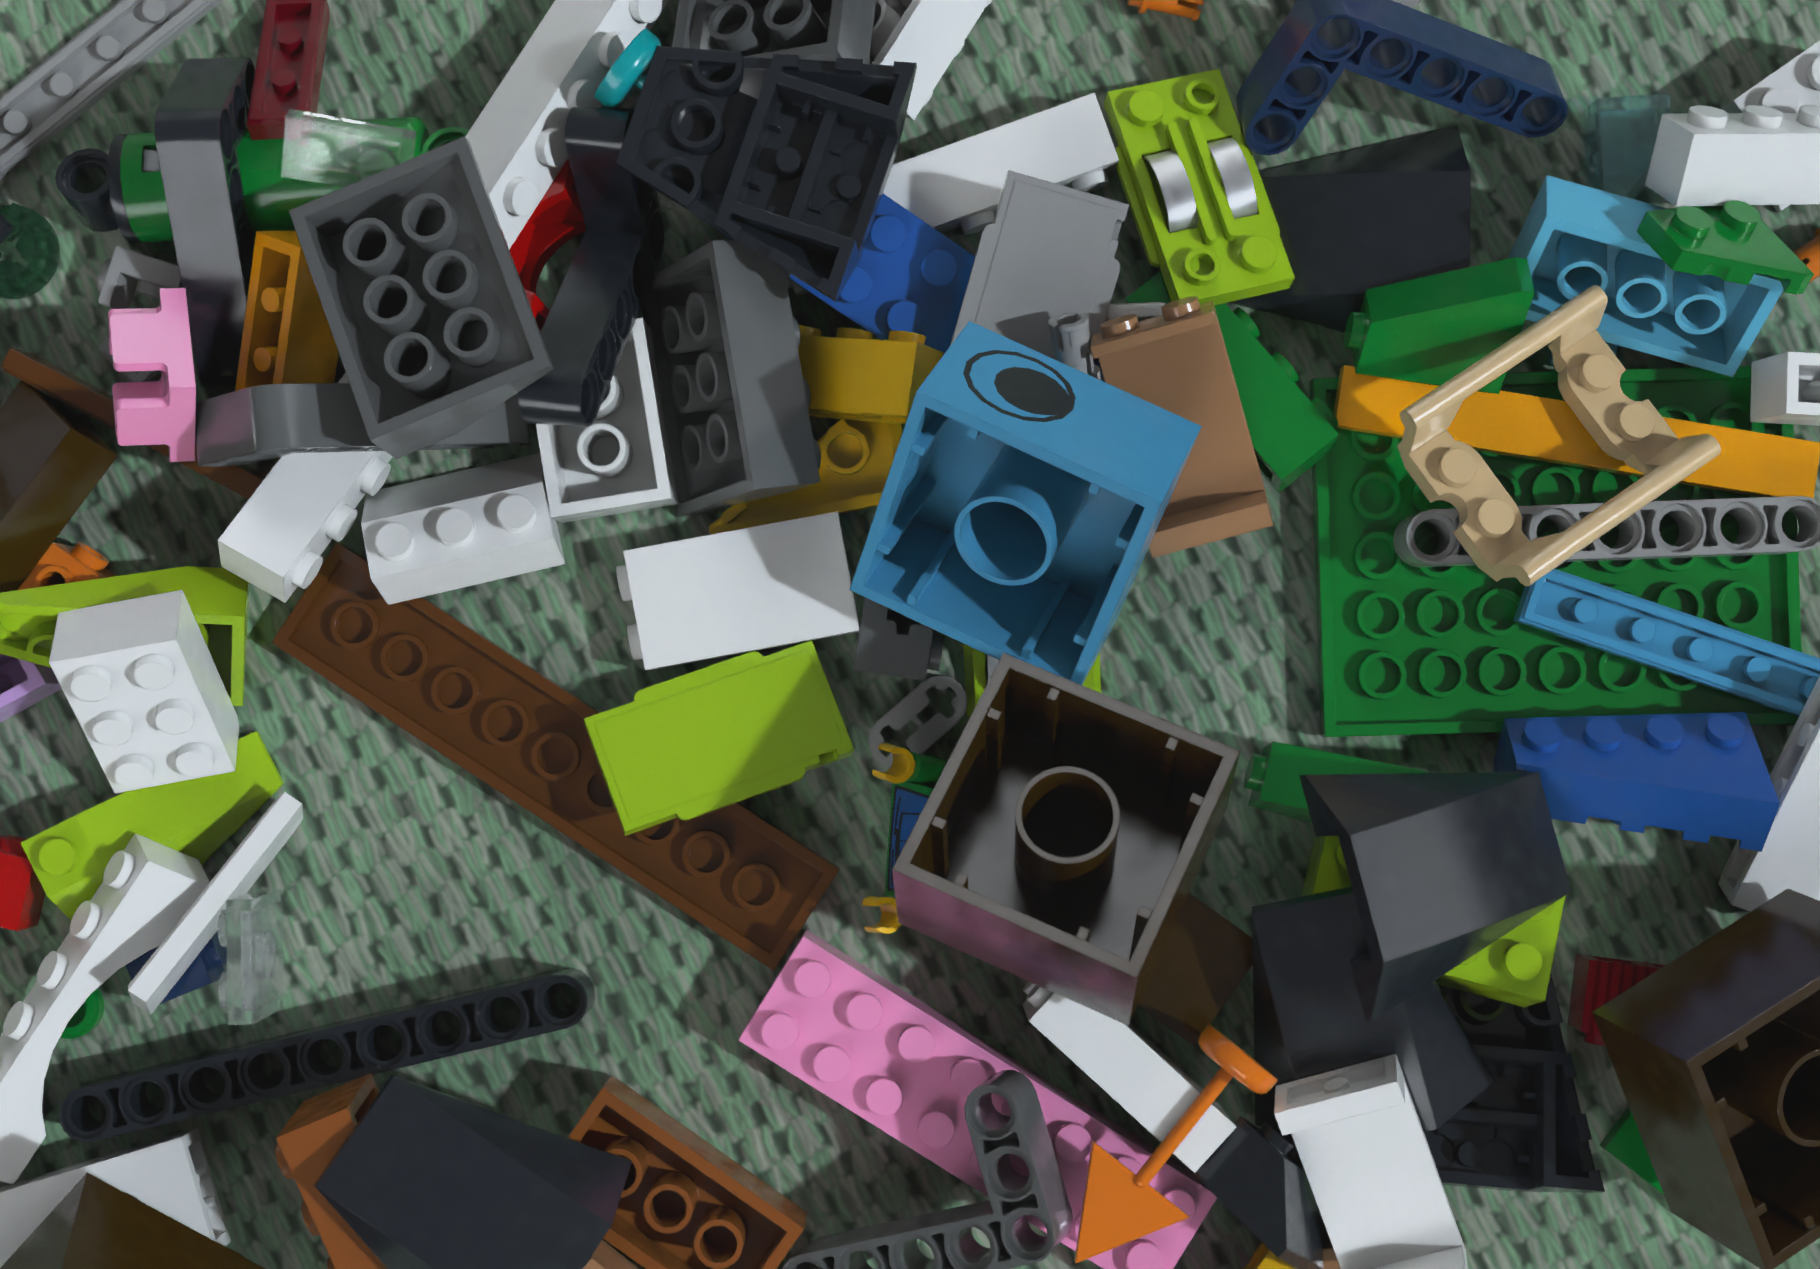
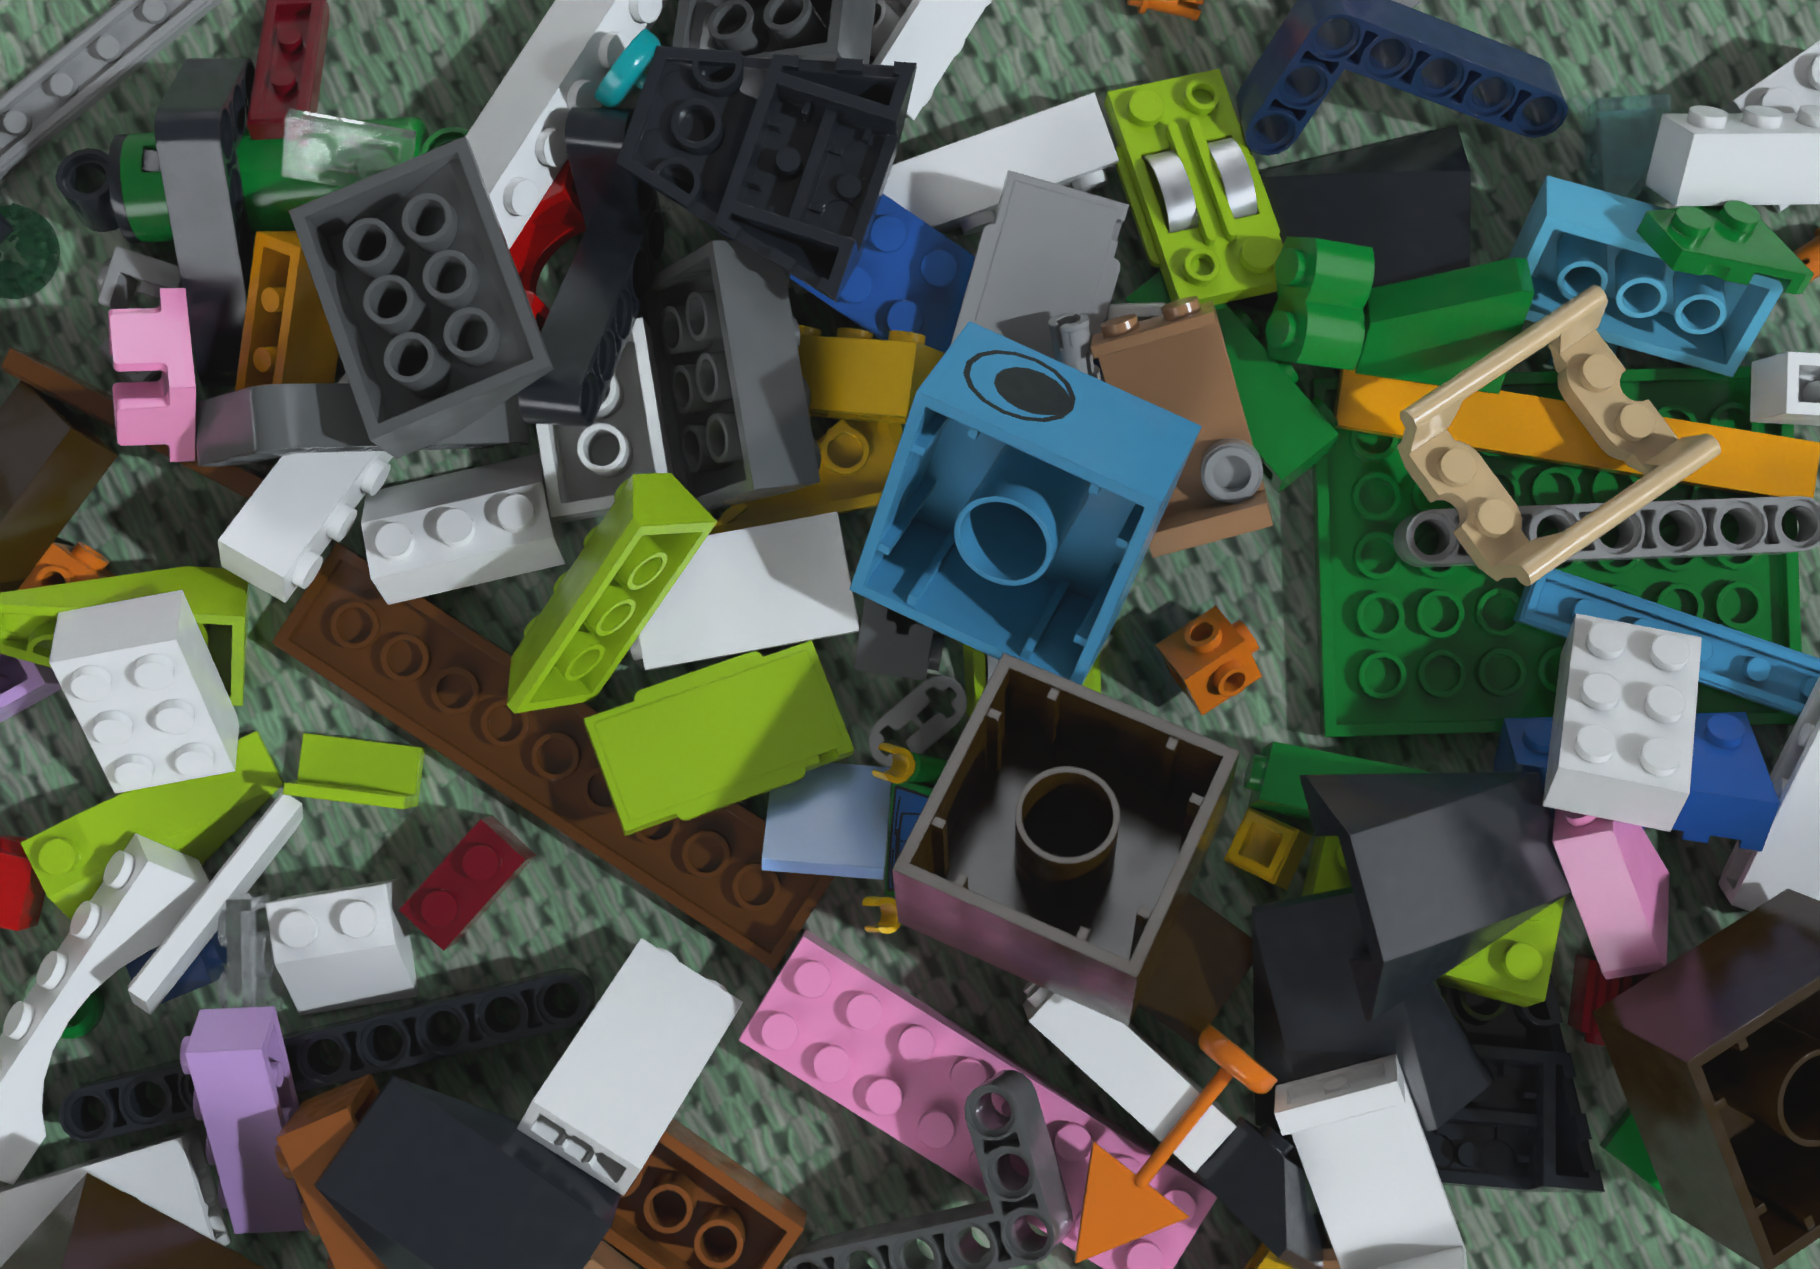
(245, 1102): none -> lavender brick
(343, 946): none -> white slope
(358, 771): none -> lime panel
(467, 882): none -> dark red brick
(608, 593): none -> lime slope
(630, 1066): none -> white brick
(829, 823): none -> light blue tile
(1211, 659): none -> orange brick
(1231, 470): none -> light grey tile
(1267, 848): none -> yellow slope
(1320, 302): none -> green brick
(1617, 890): none -> bright pink slope
(1623, 723): none -> white brick

